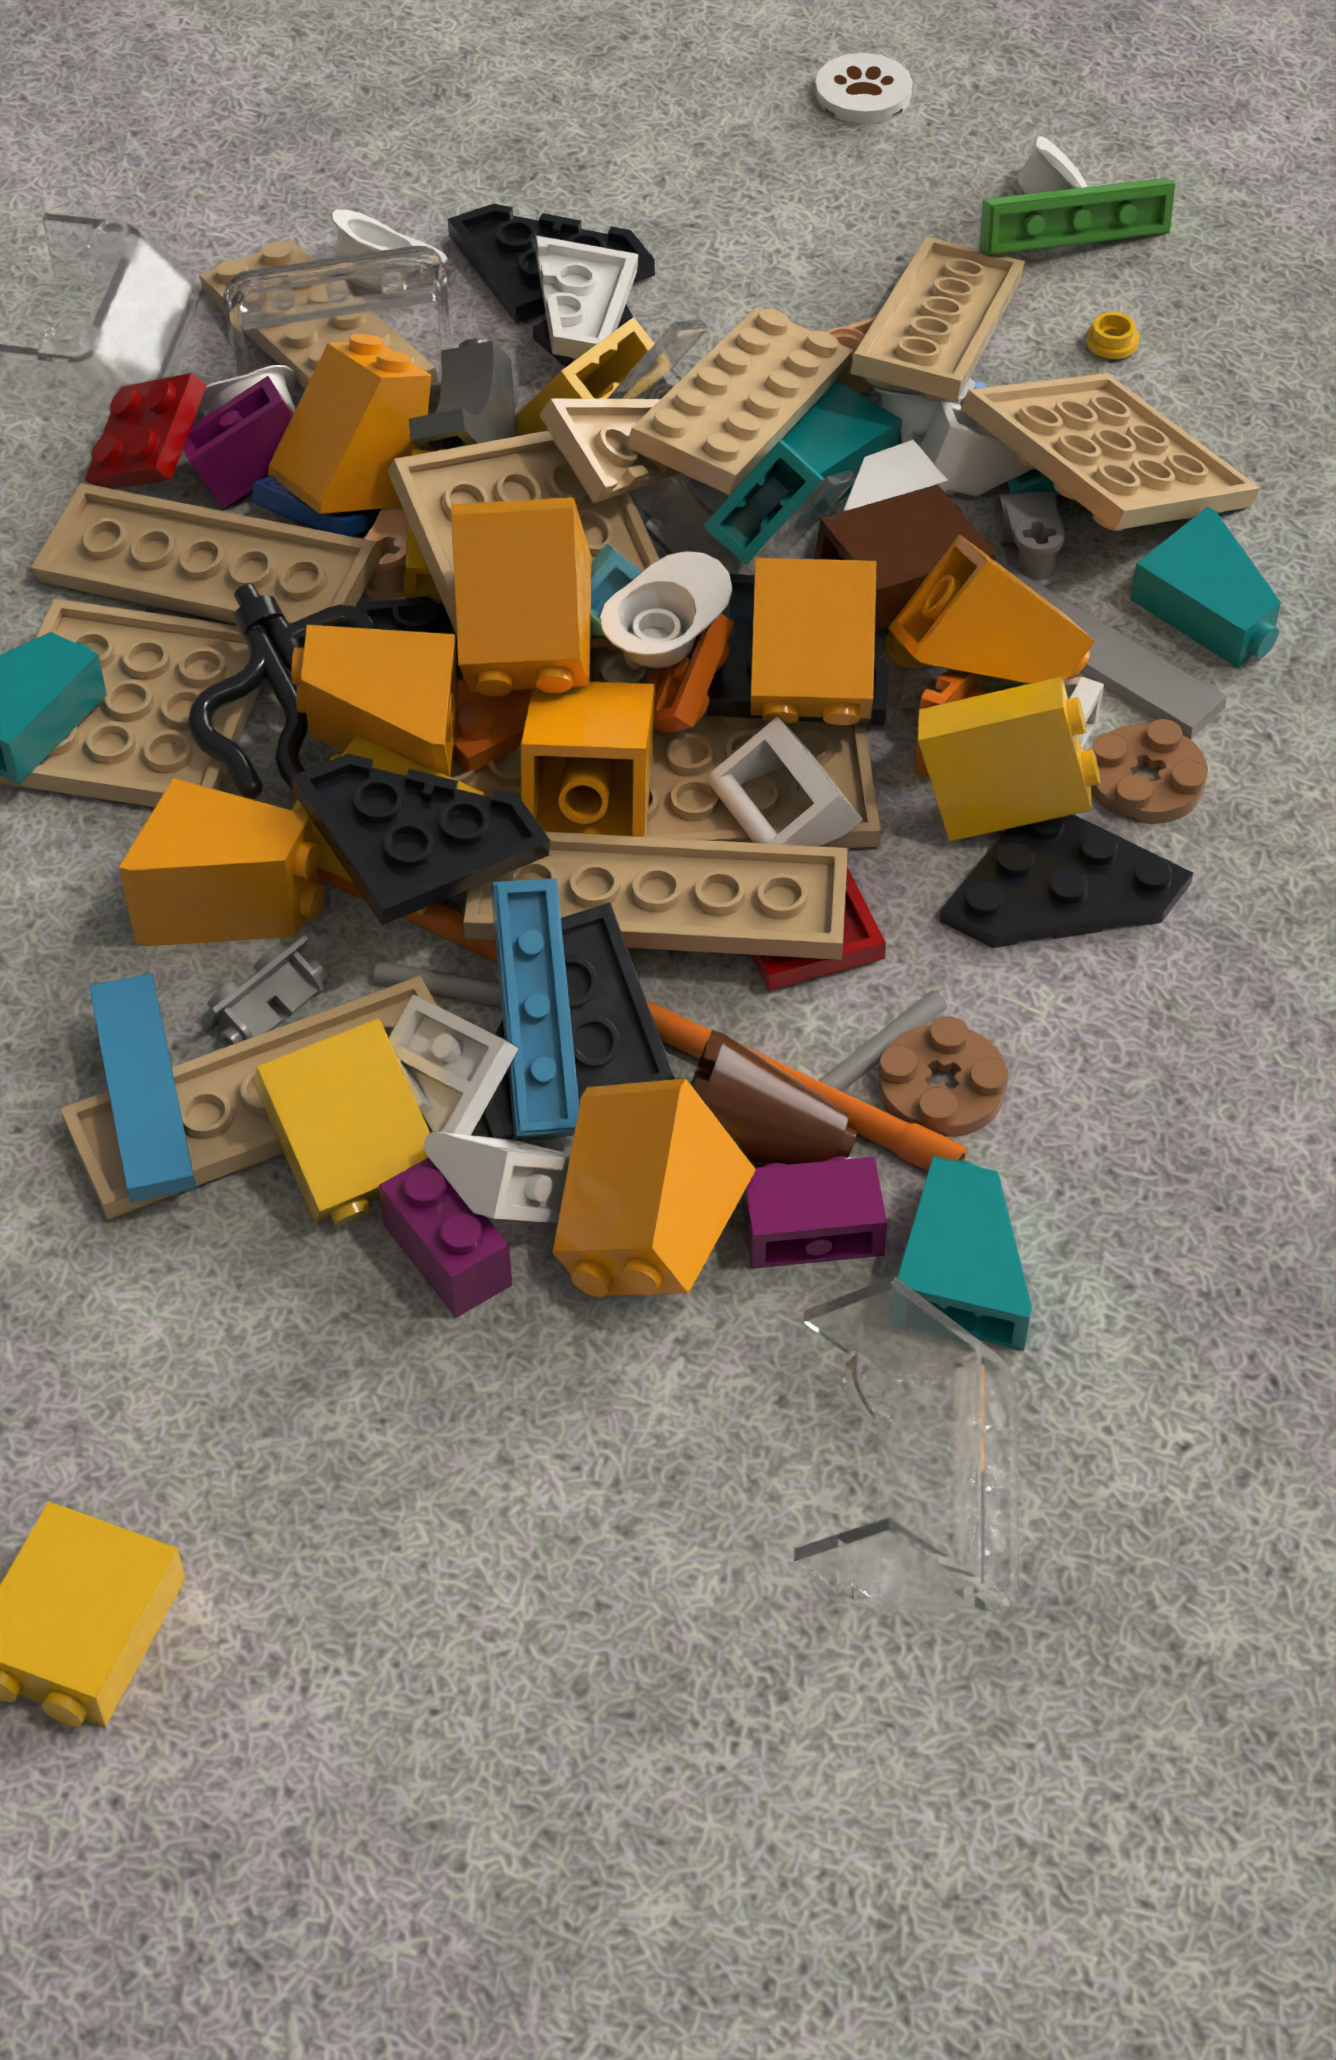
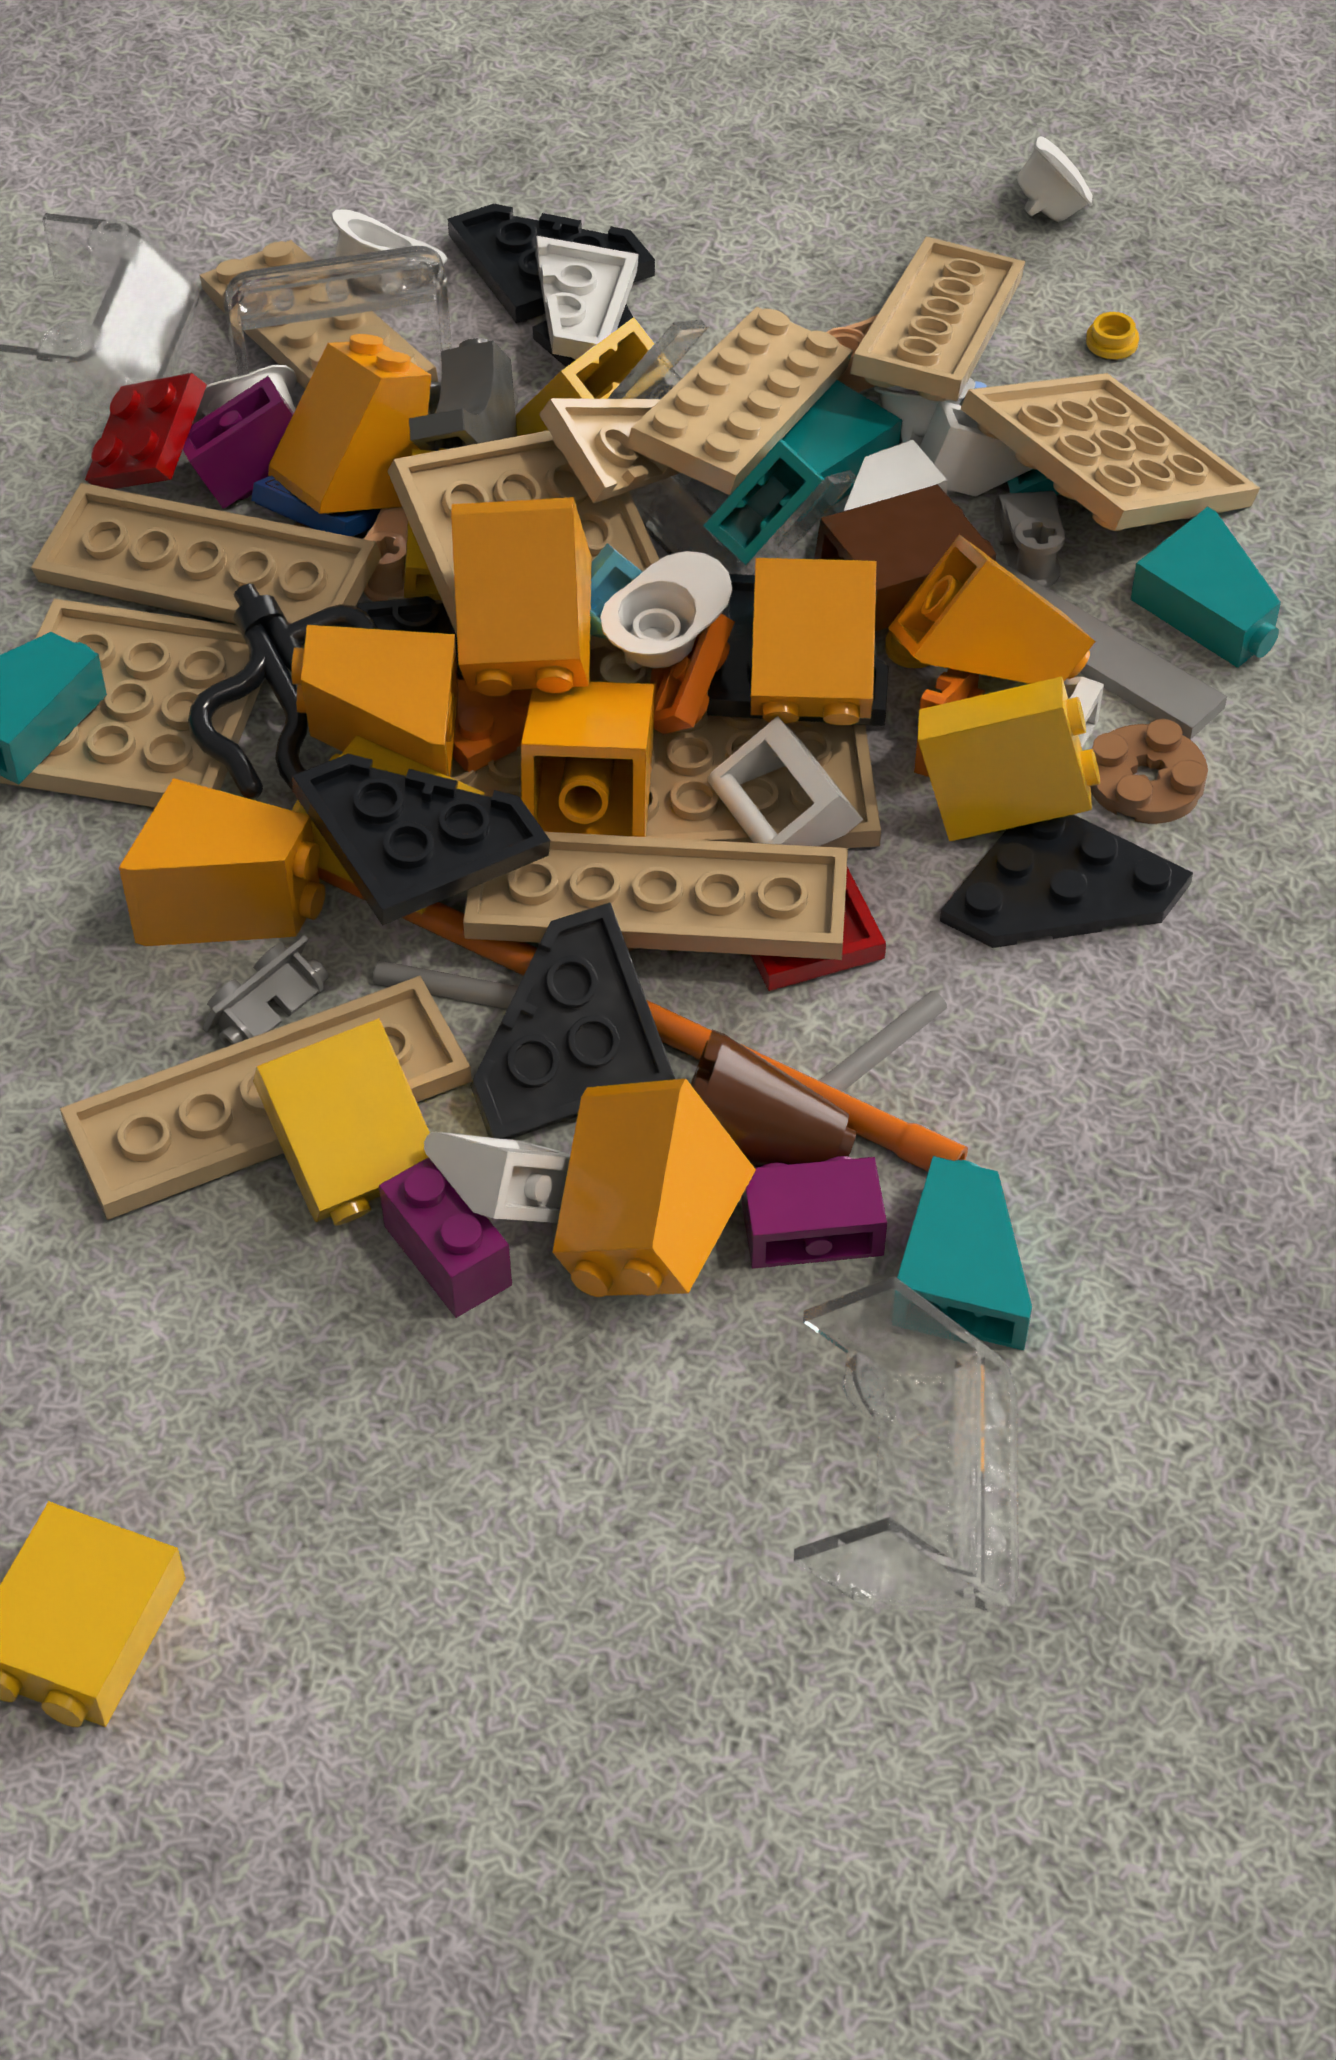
(142, 1088): dark azure tile -> none
(449, 1065): white wing -> none
(535, 1008): dark azure tile -> none
(863, 87): white tile -> none
(945, 1047): medium nougat plate -> none
(1076, 216): bright green tile -> none

